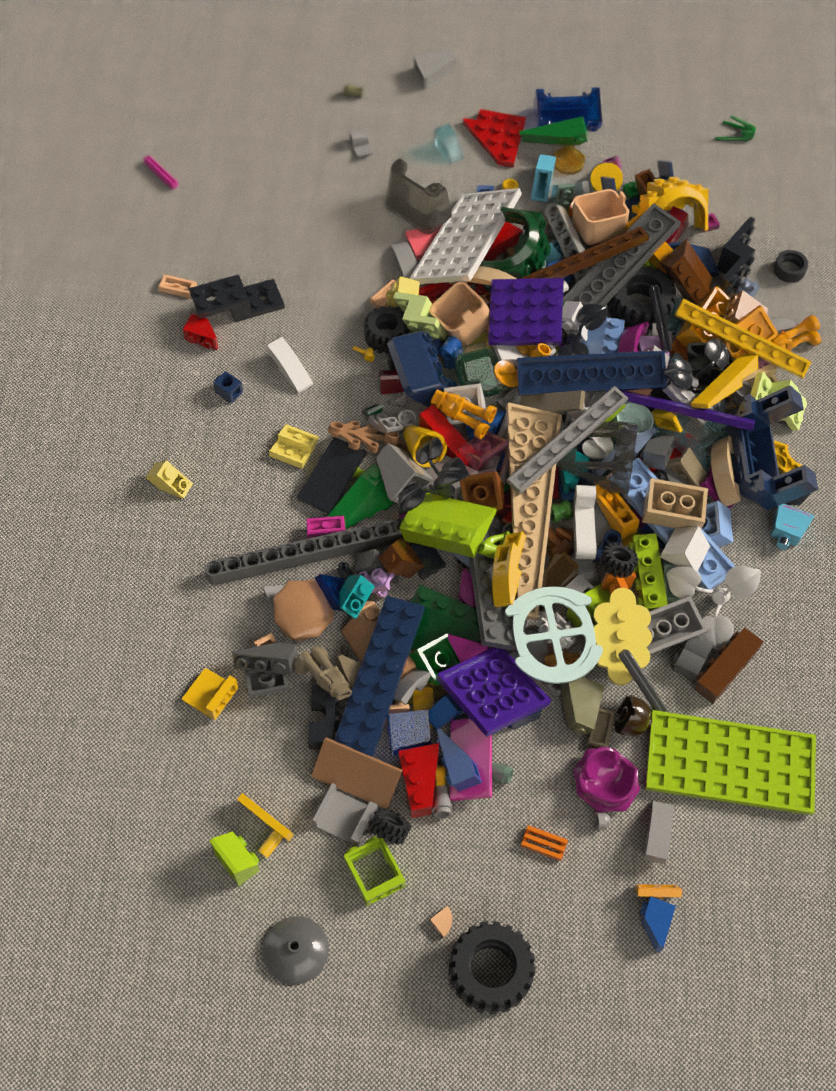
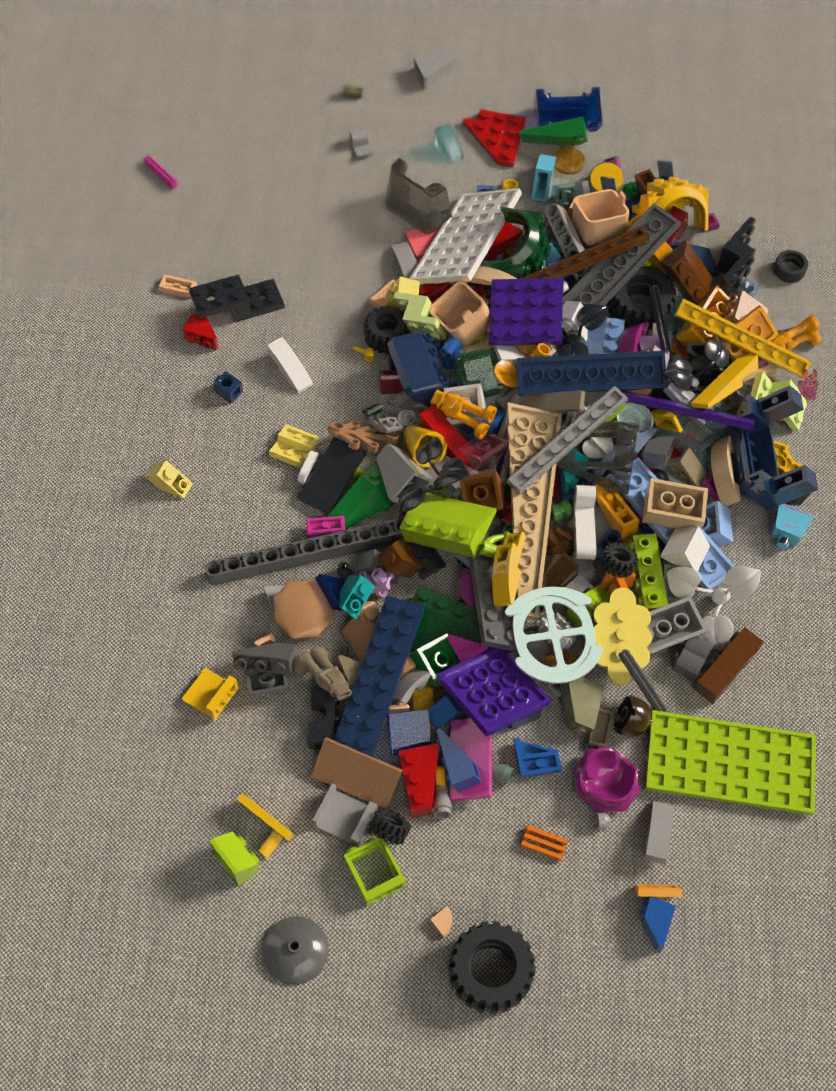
(308, 467): none -> white tile
(535, 759): none -> blue wing
(747, 130): green plant -> none
(809, 385): none -> clear pink plate

